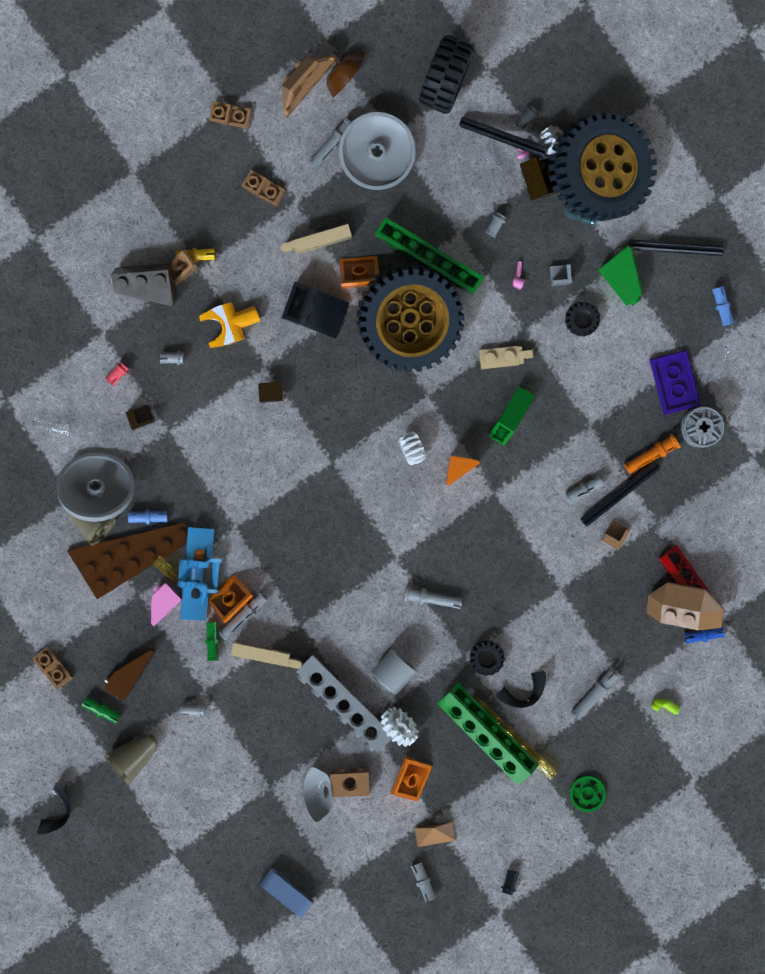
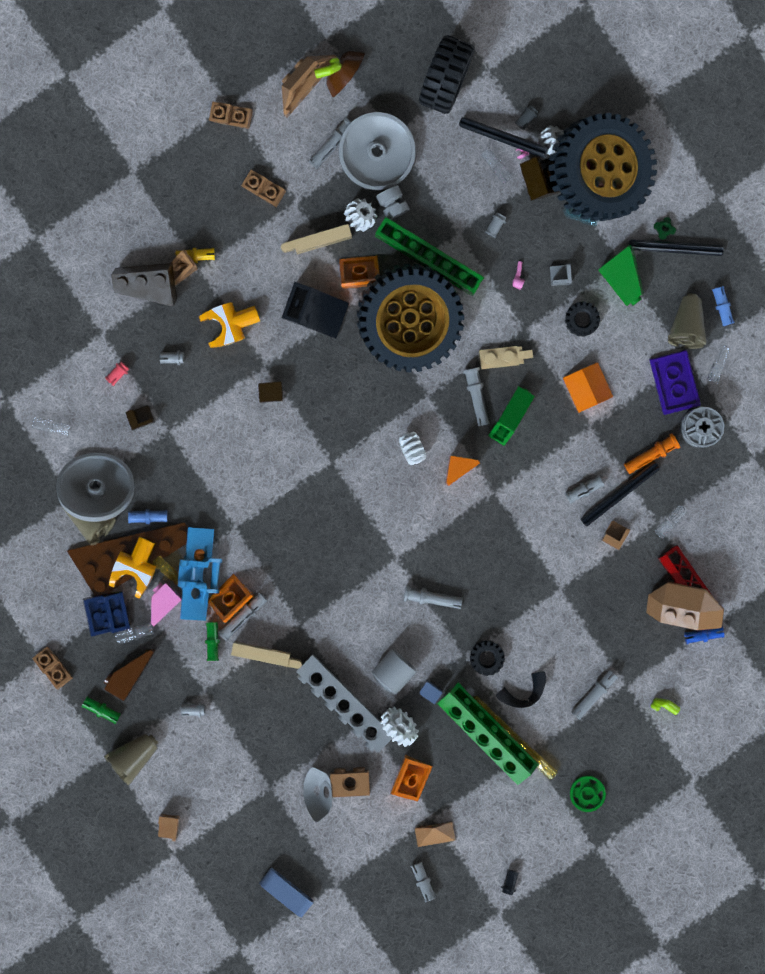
(49, 826): black piece -> none
(106, 613): none -> dark blue slope
(134, 633): none -> clear axle
(135, 565): none -> light orange connector
(168, 826): none -> medium nougat panel
(328, 70): none -> lime arm
(360, 214): none -> white gear
(393, 202): none -> light grey wheel
(430, 692): none -> sand blue slope
(475, 388): none -> light grey pin
(588, 387): none -> orange slope
(665, 223): none -> dark green plate
(689, 324): none -> dark tan cone

